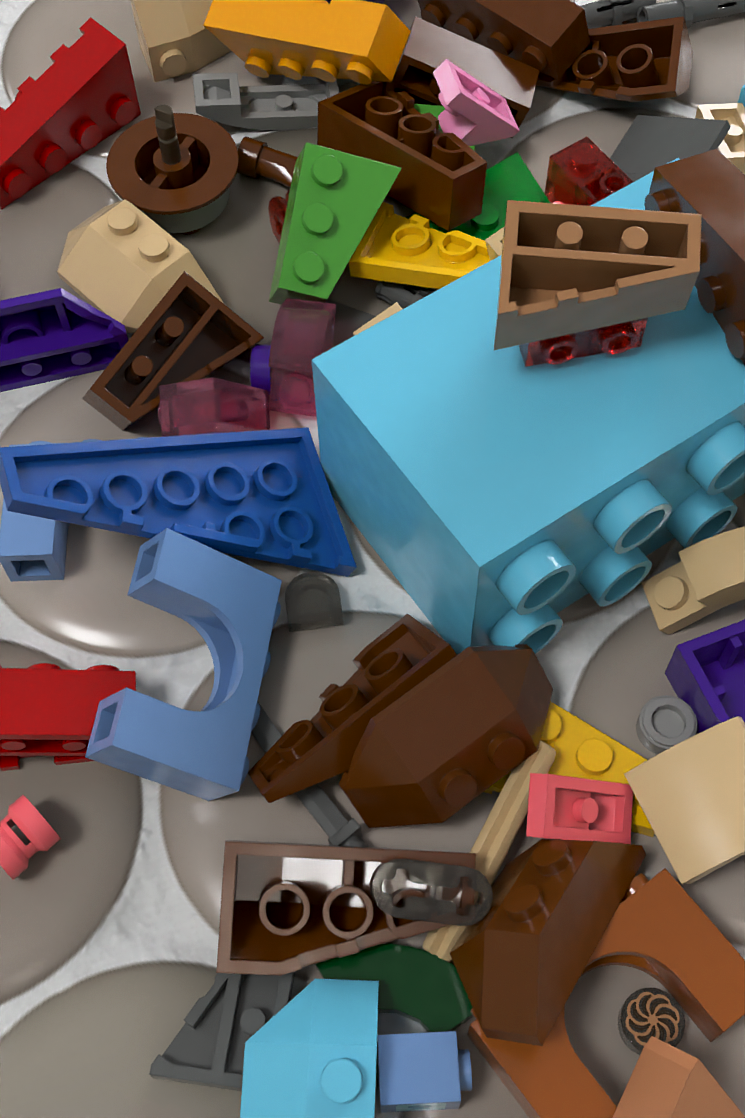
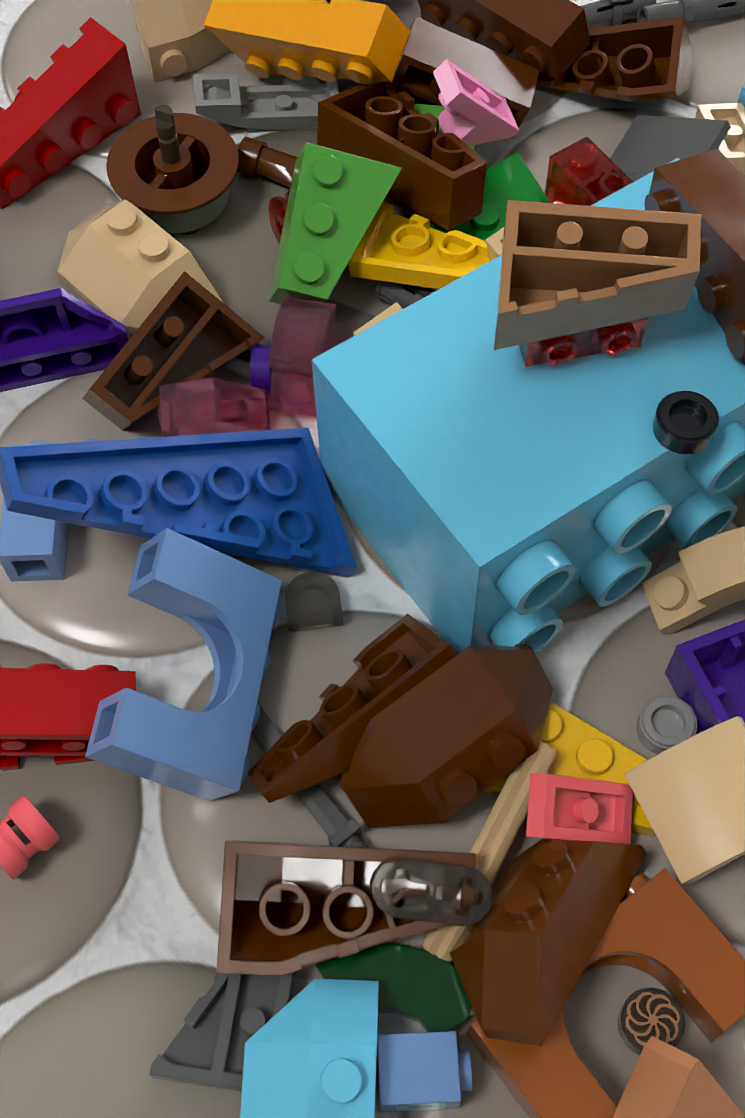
(685, 422): none -> black tile

